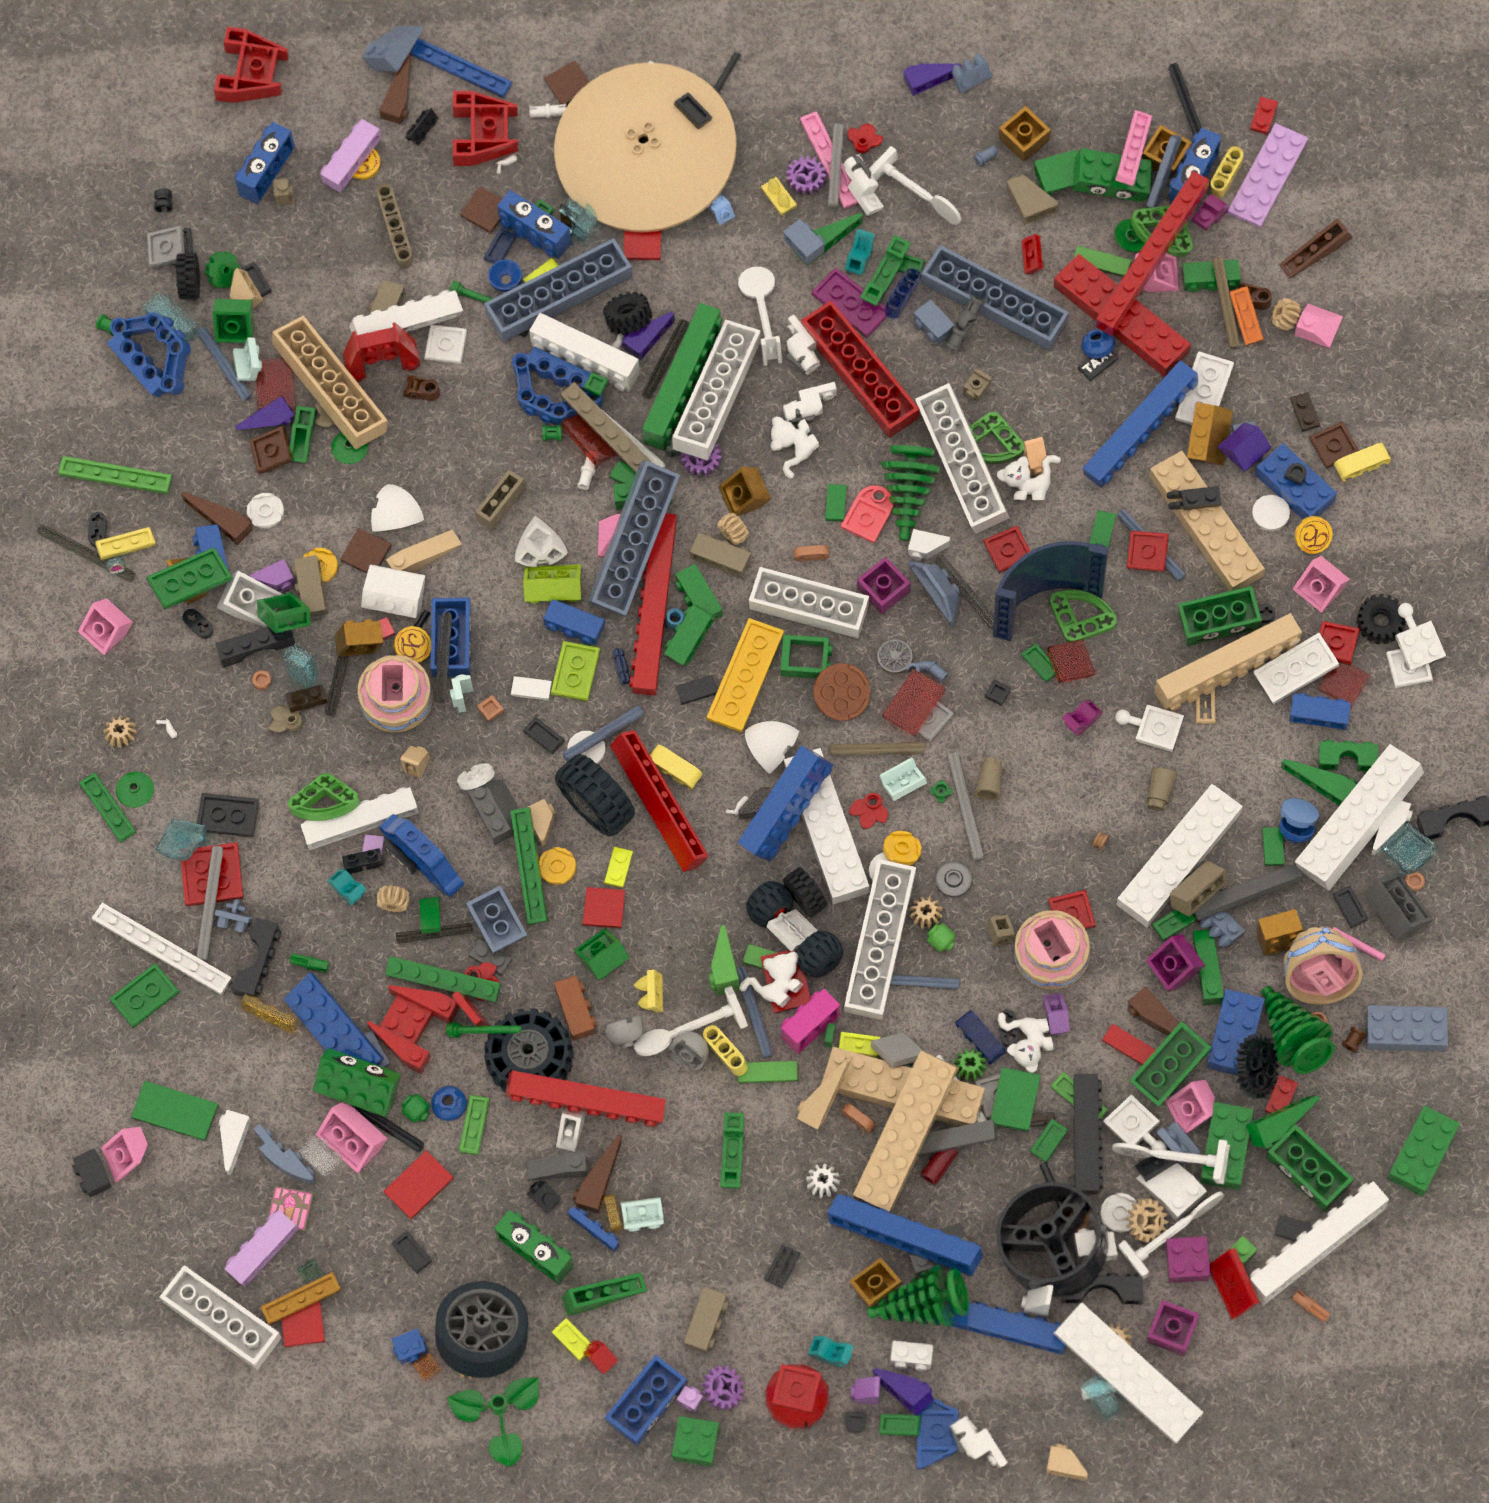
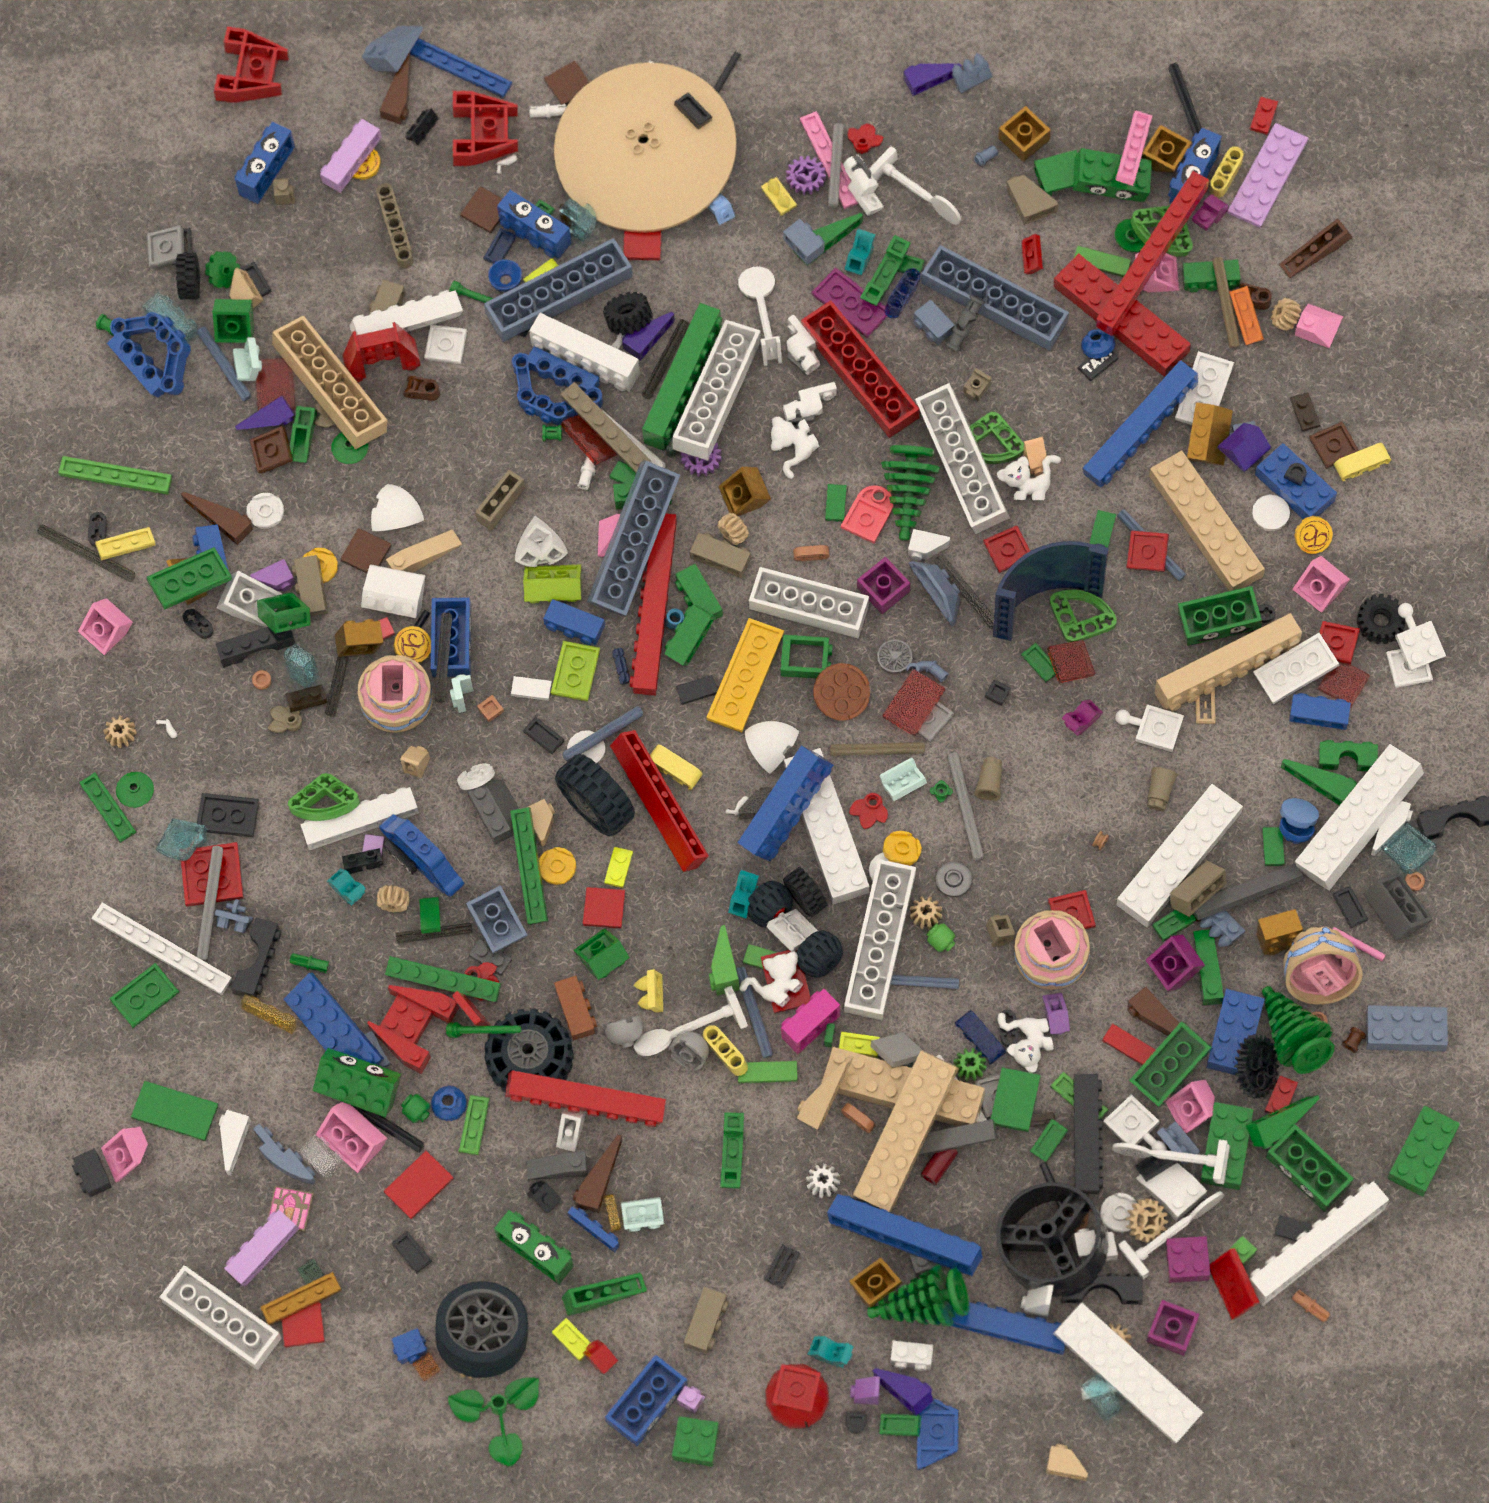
(115, 565): clear light blue tile -> none
(163, 199): black wheel -> none
(596, 384): green tile -> none
(732, 1387): medium lavender gear -> none
(739, 902): none -> teal brick
(975, 1442): white plate -> none
(1164, 171): sand blue tile -> none
(1195, 498): black hinge -> none

